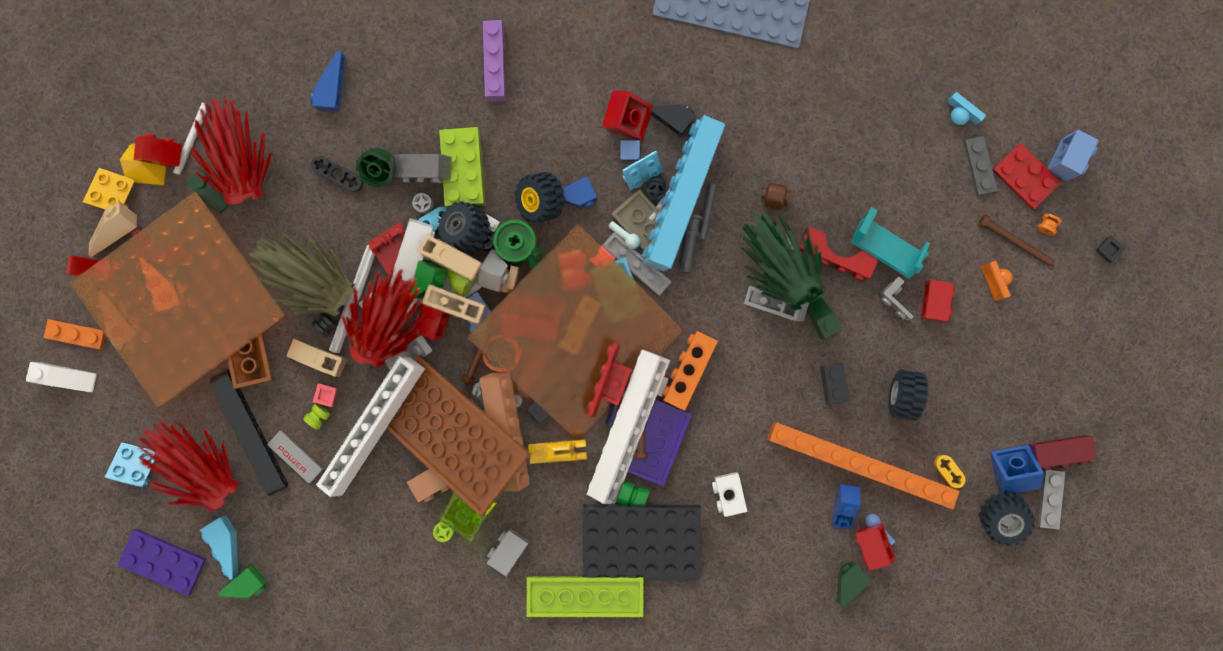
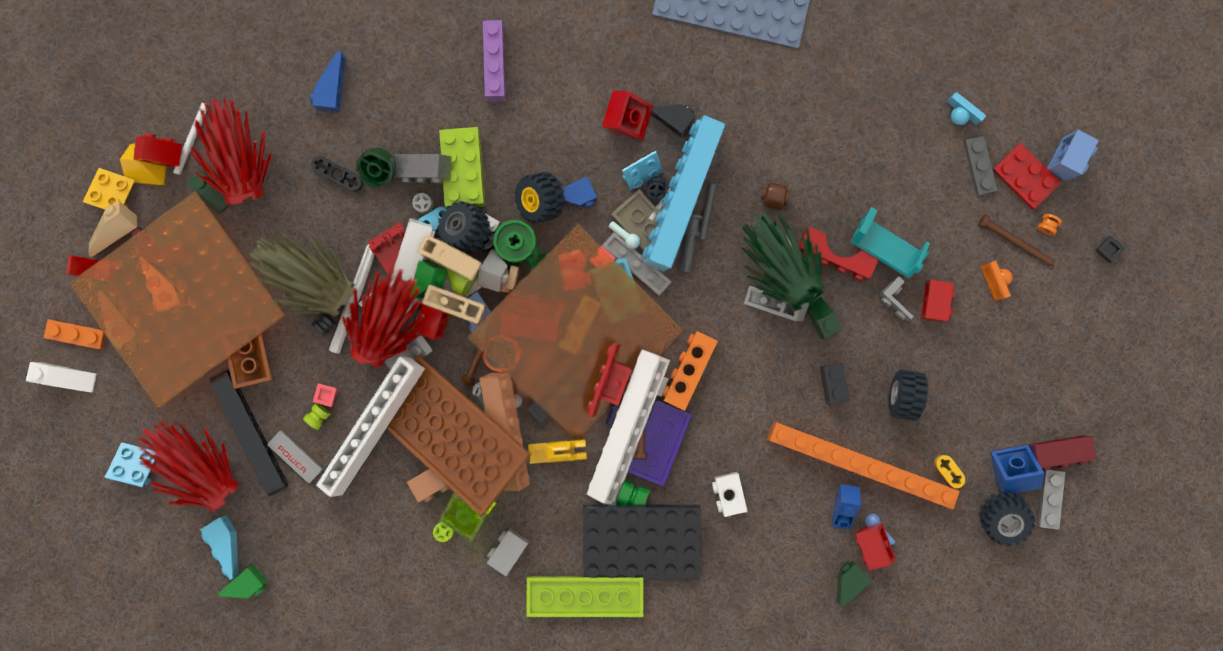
(161, 562): dark purple plate -> none
(317, 358): tan slope -> none
(630, 150): medium blue tile -> none

